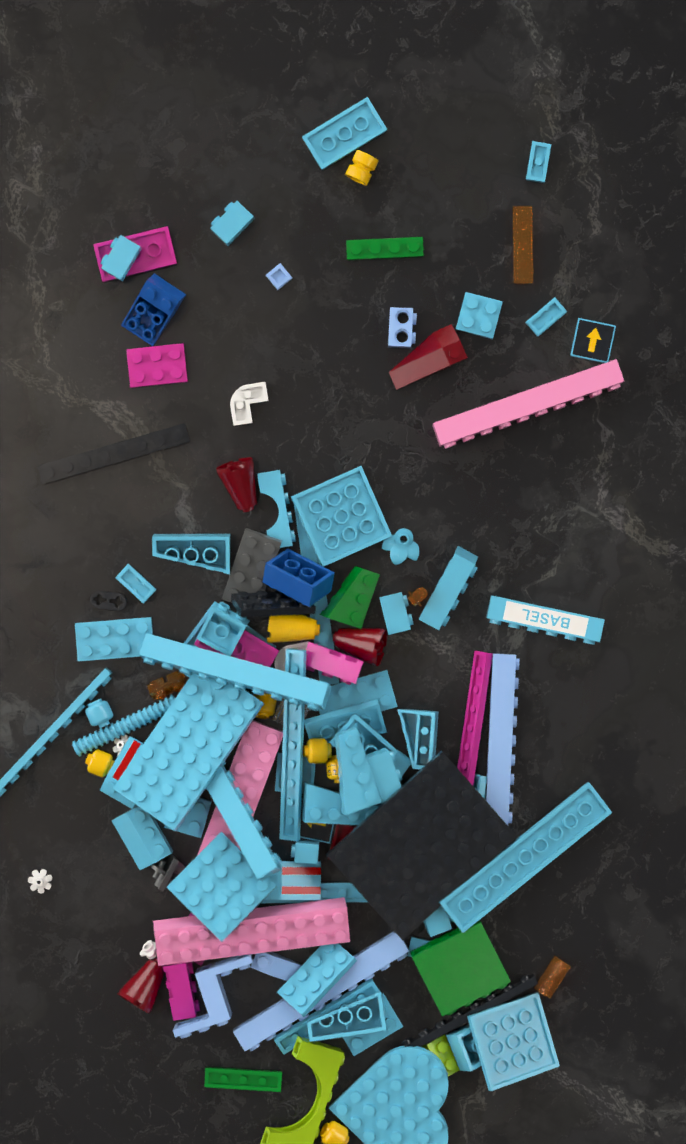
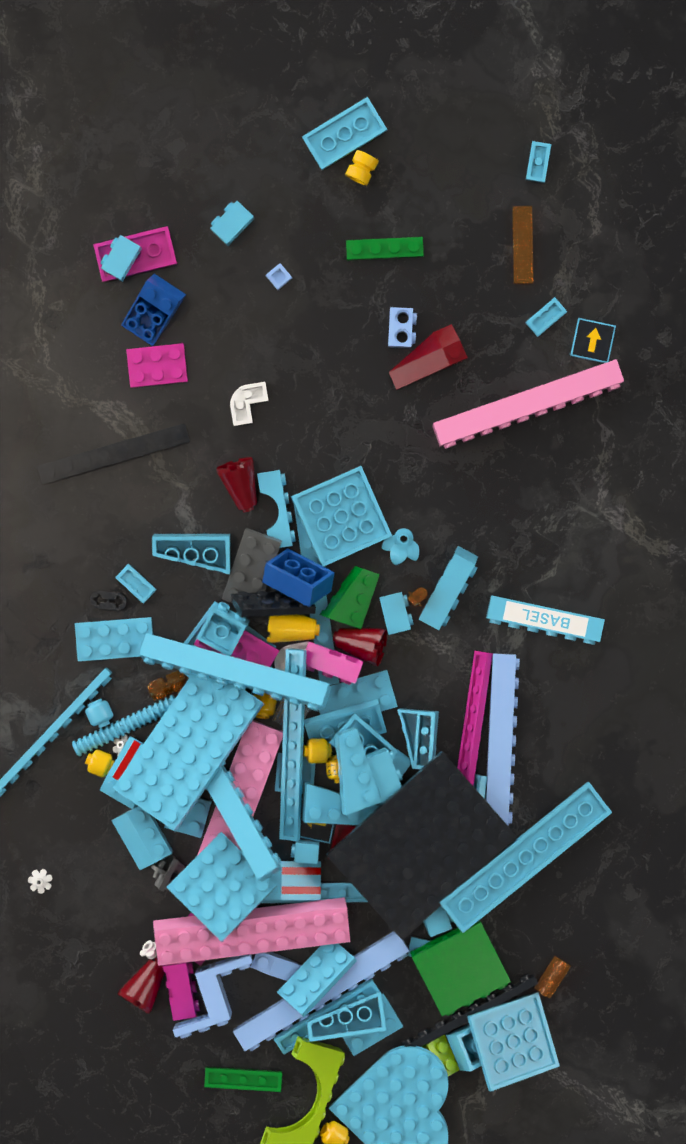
(479, 315): medium azure plate -> none

